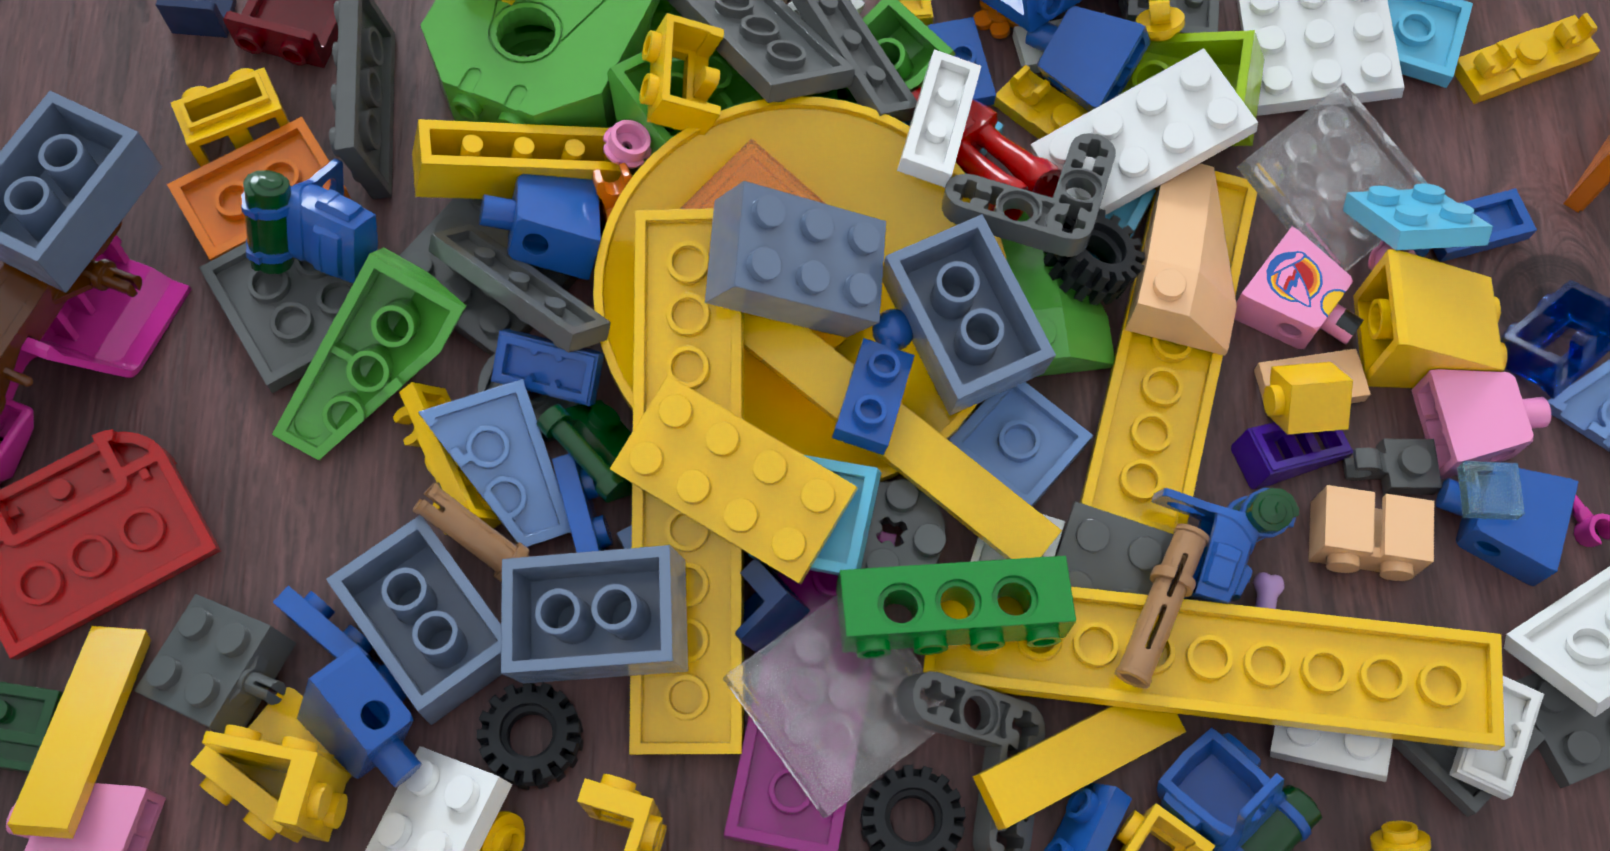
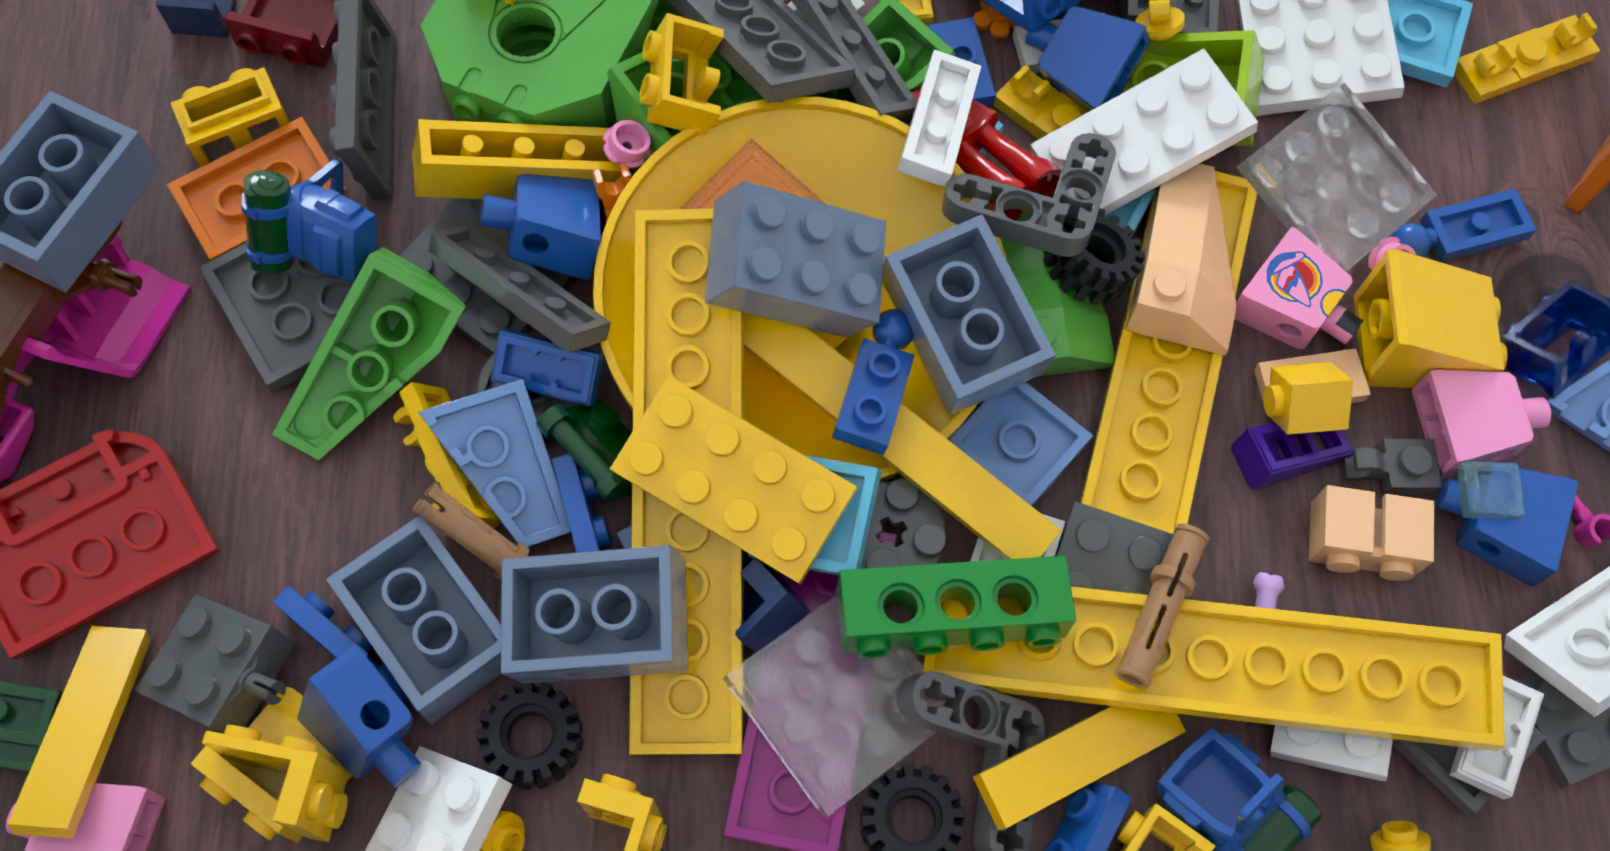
(1233, 536): blue piece -> none
(1417, 218): medium azure plate -> none

